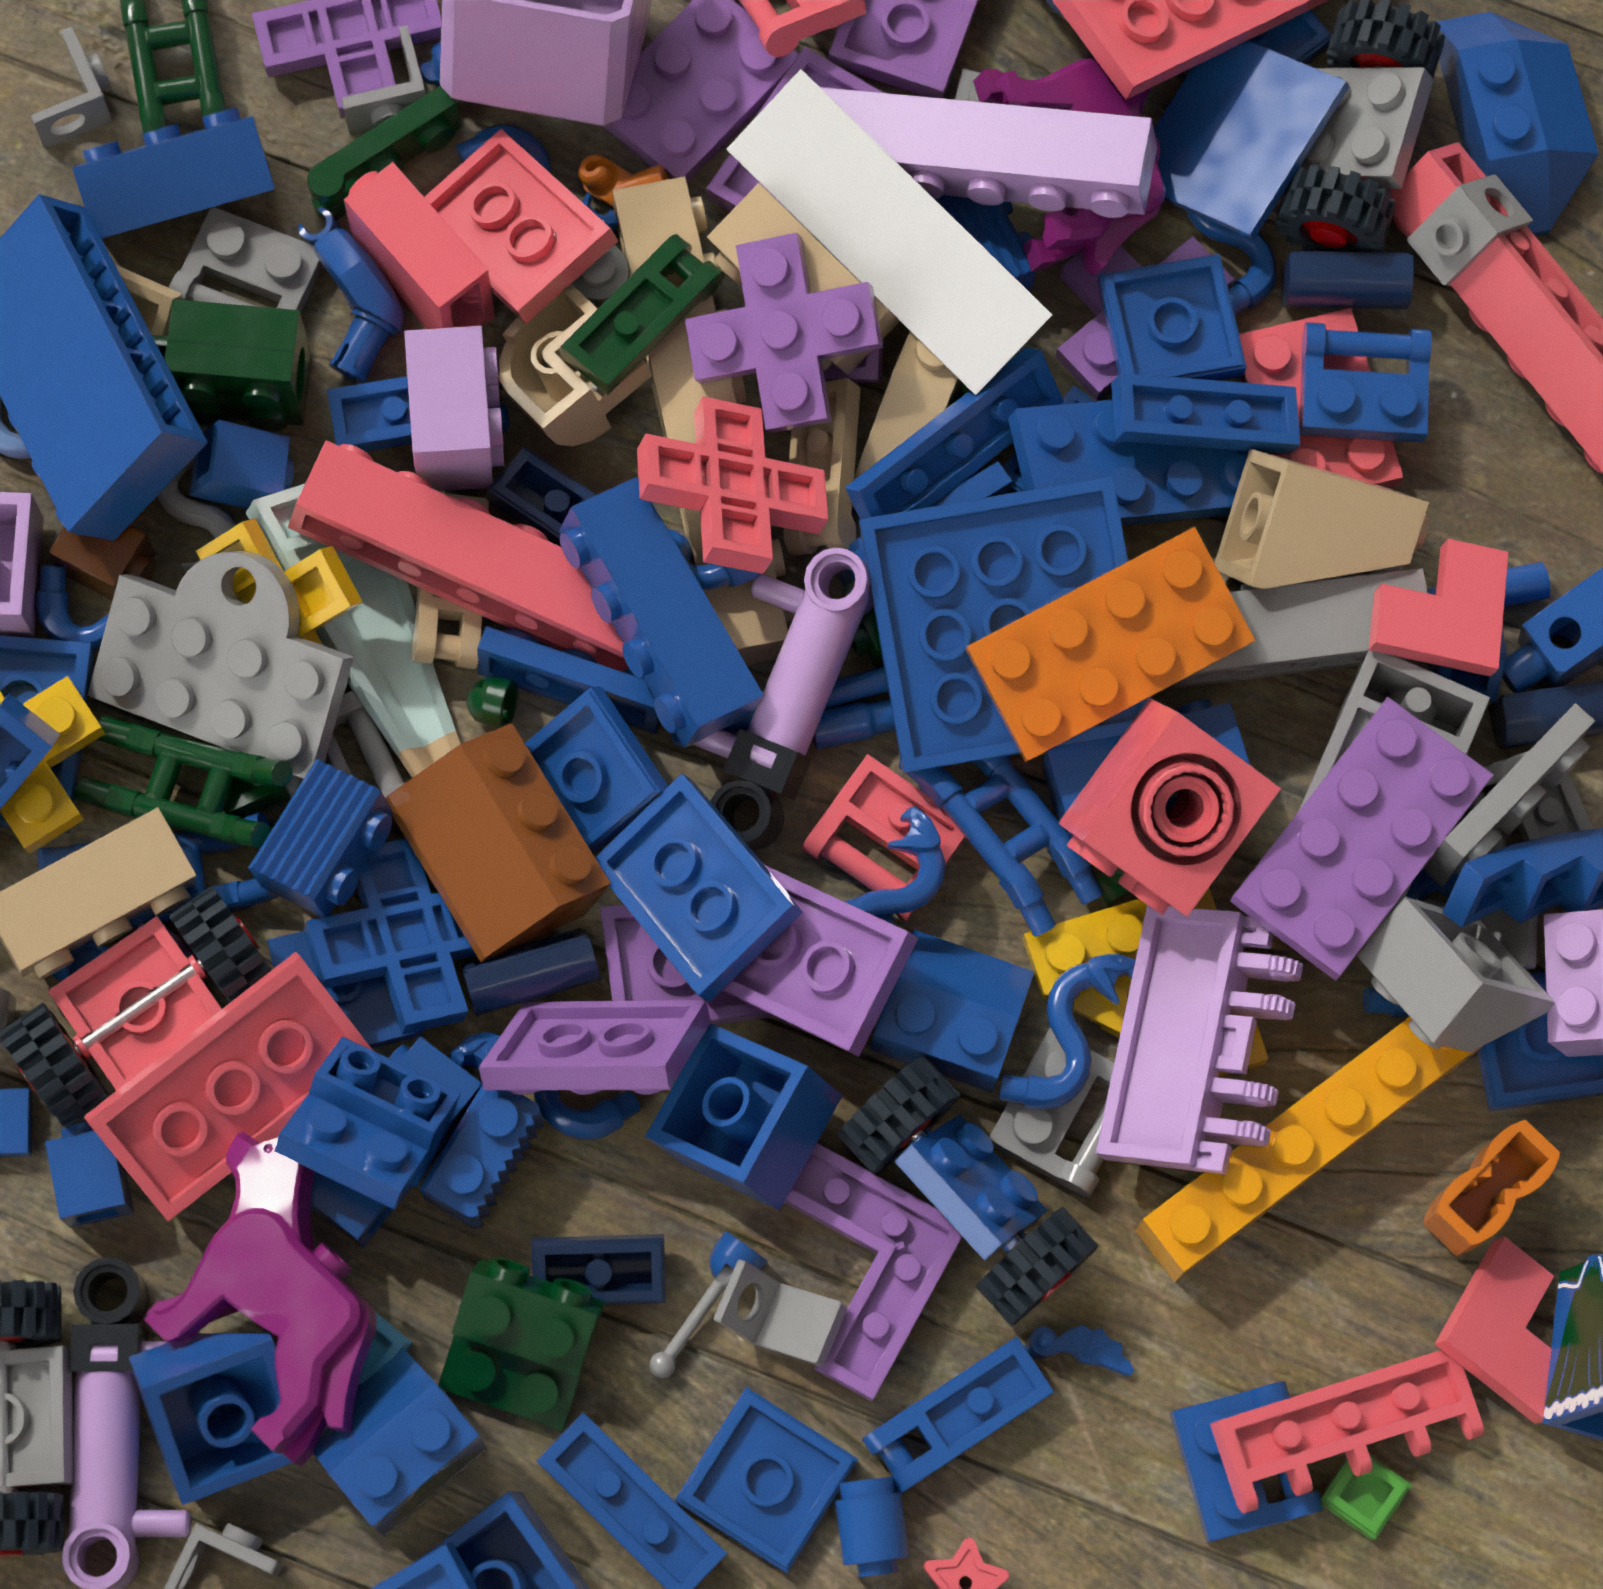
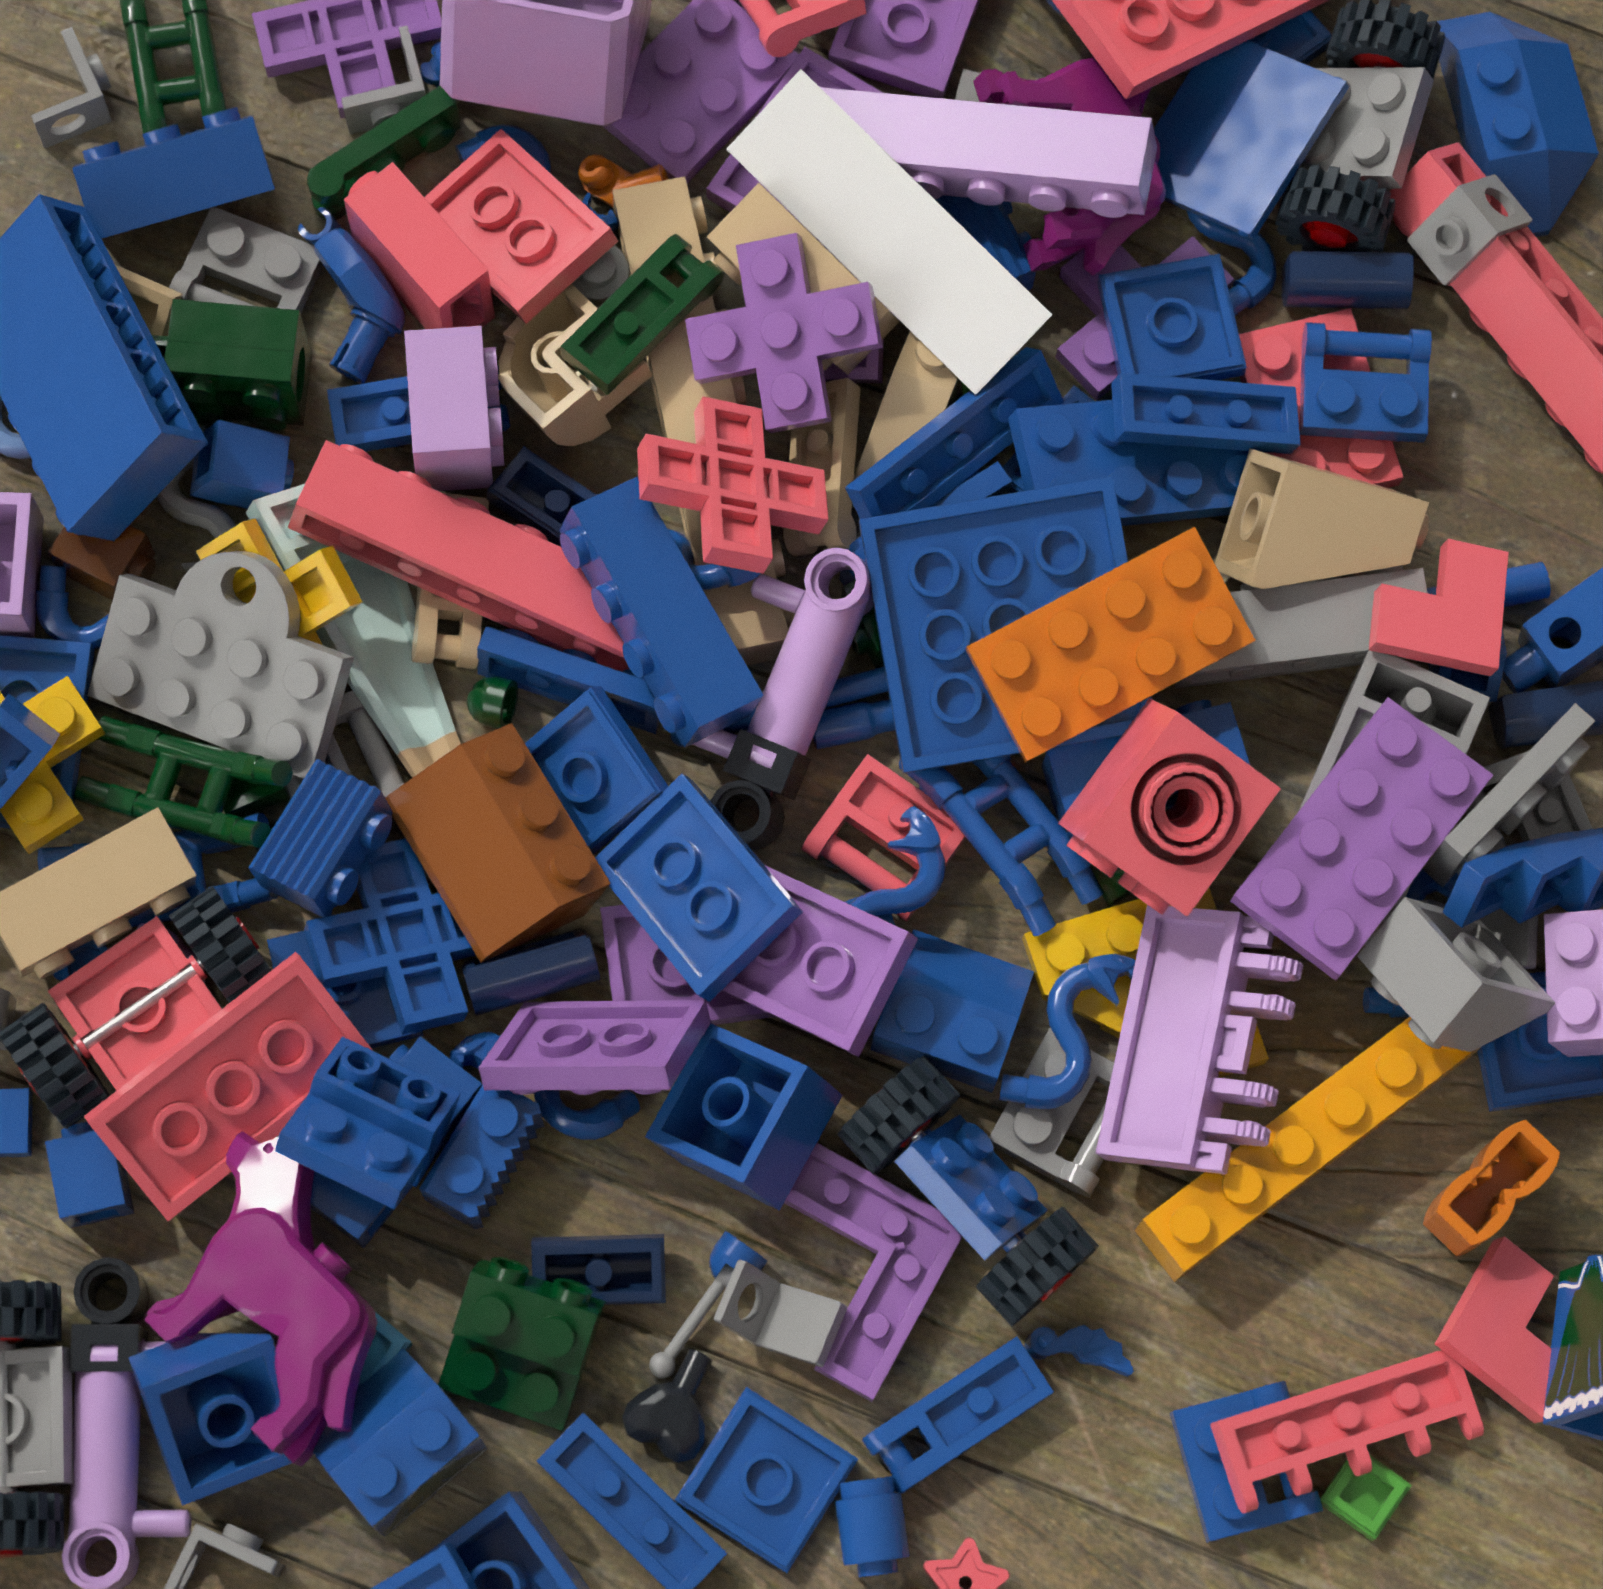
(671, 1412): none -> black rock

